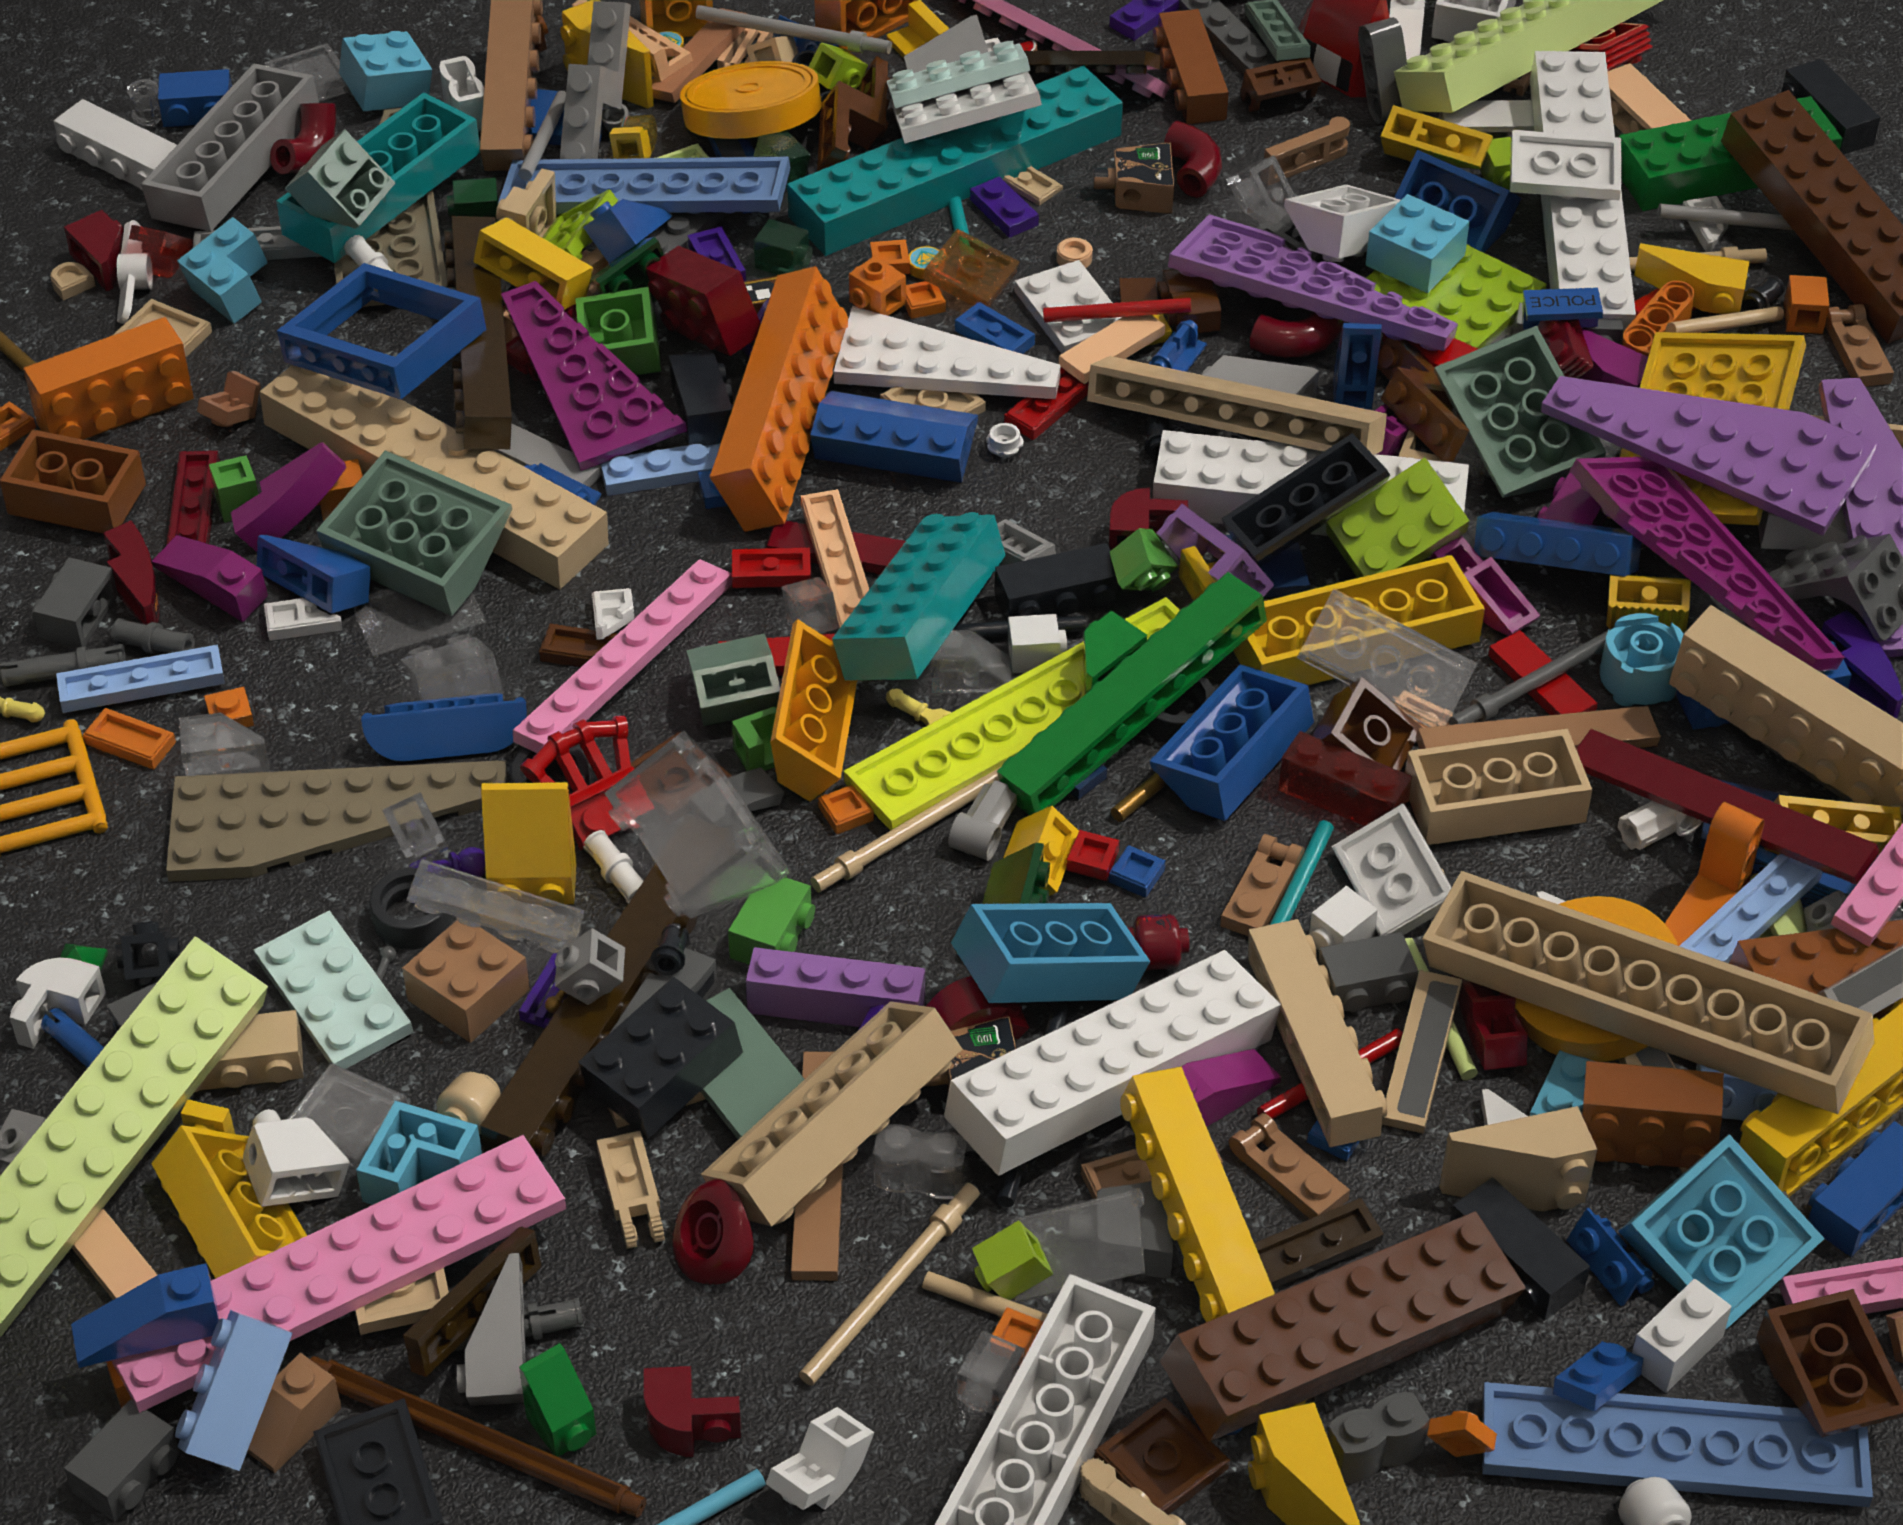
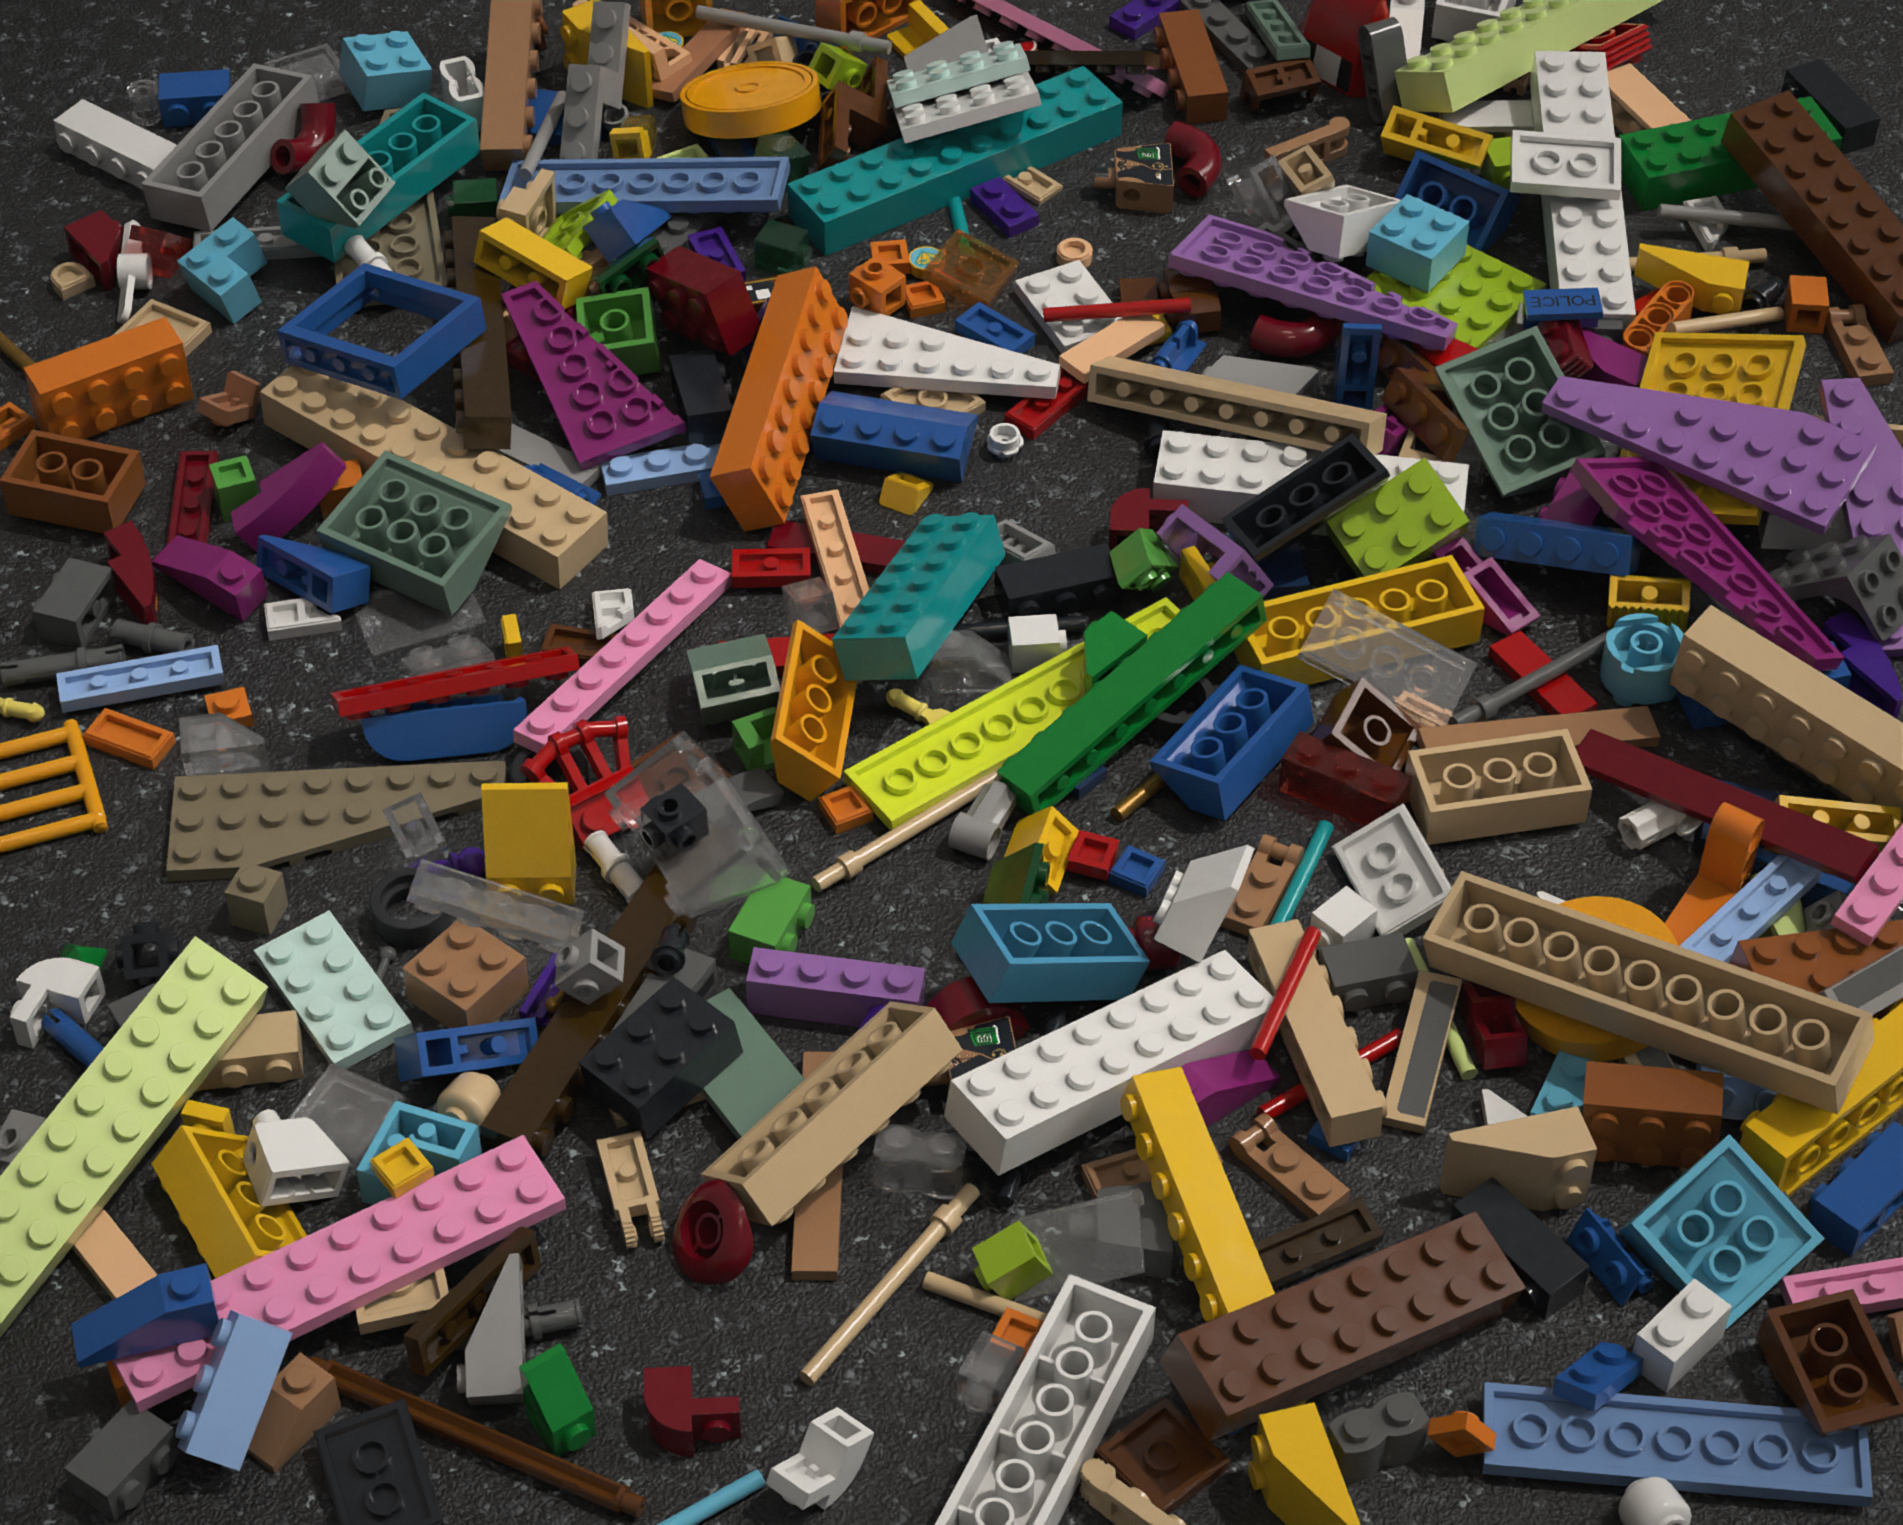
(256, 898): none -> dark tan brick
(401, 1168): none -> yellow tile
(438, 686): none -> red plate
(464, 1049): none -> blue slope
(511, 636): none -> yellow tile
(673, 821): none -> black brick
(904, 492): none -> yellow slope
(1200, 900): none -> white slope
(1285, 993): none -> red bar
(1306, 172): none -> tan slope

